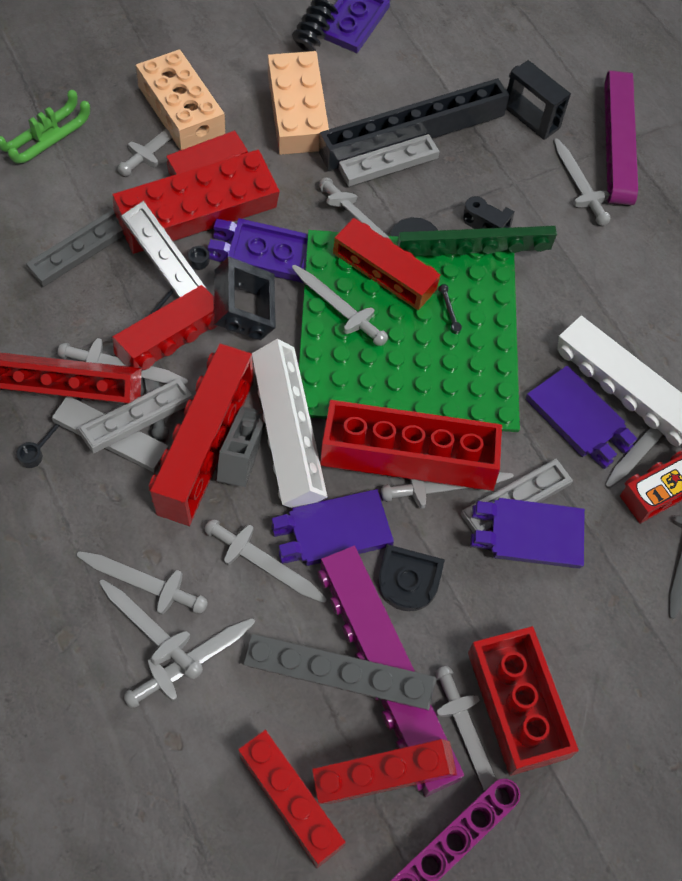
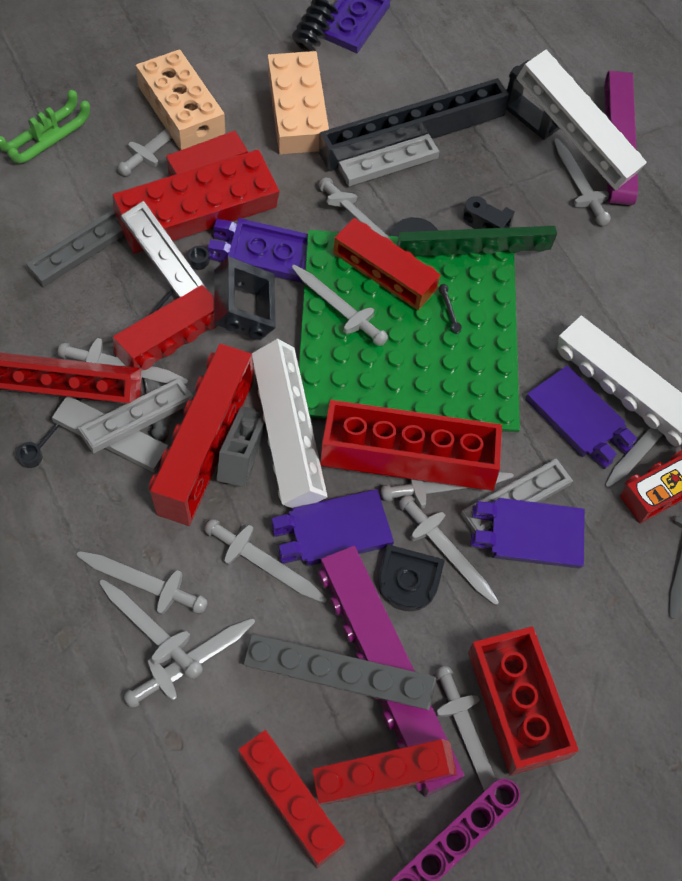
(429, 528): none -> light grey sword
(580, 119): none -> white brick

